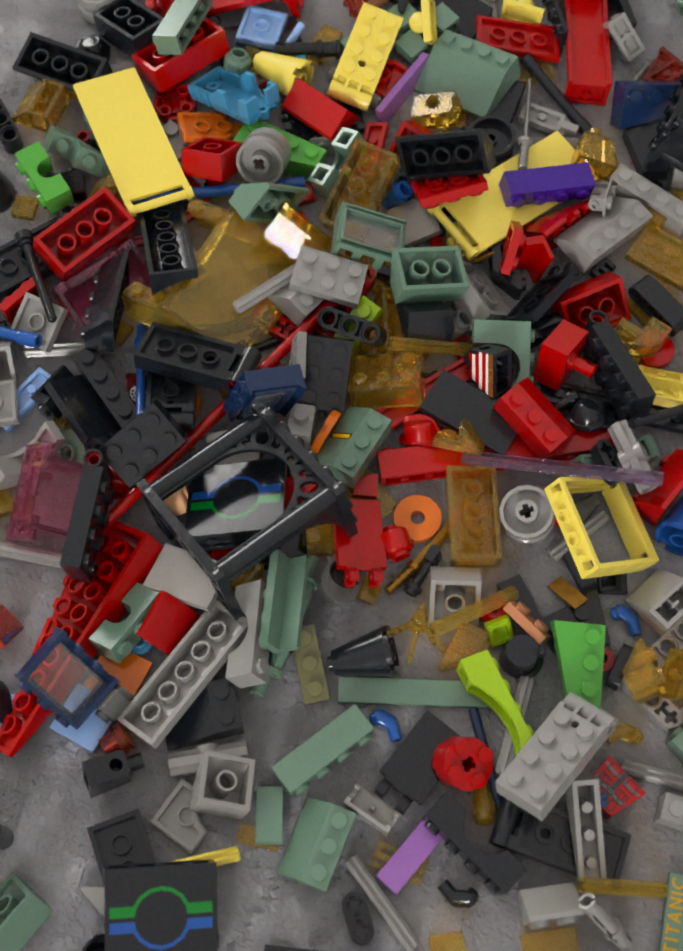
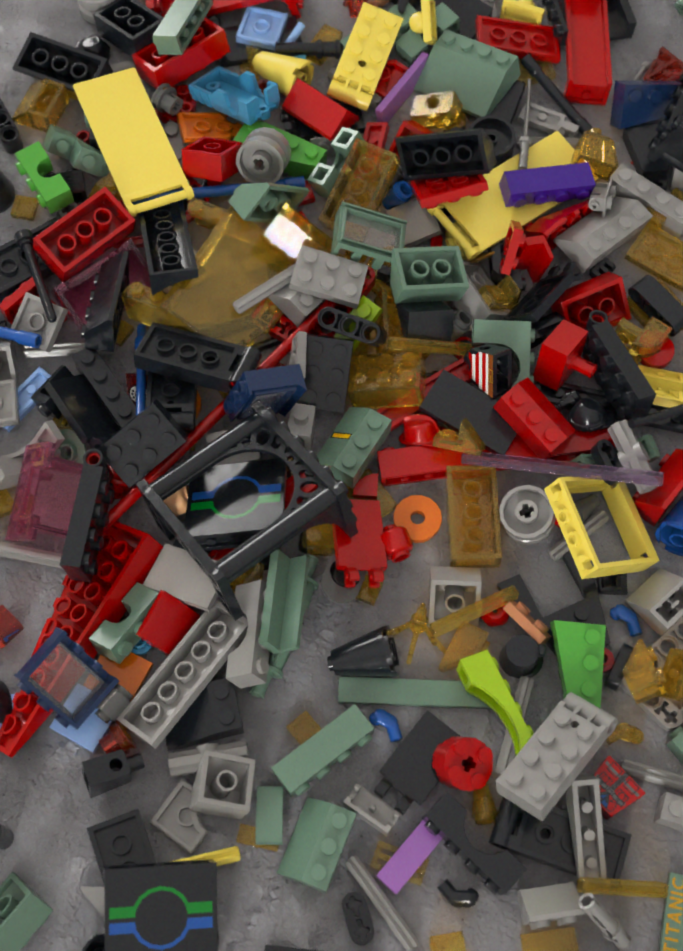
(166, 99): none -> dark grey piece
(237, 61): sand green head -> none
(303, 727): none -> clear yellow tile
(311, 668): olive plate -> none
(326, 431): orange tile -> none
(414, 566): pearl gold sword -> none
(432, 558): black hinge -> none
(480, 735): dark blue bar -> none
(499, 630): lime tile -> none
(503, 295): none -> clear yellow slope
(568, 593): pearl gold window -> none
(625, 36): light grey hinge -> none

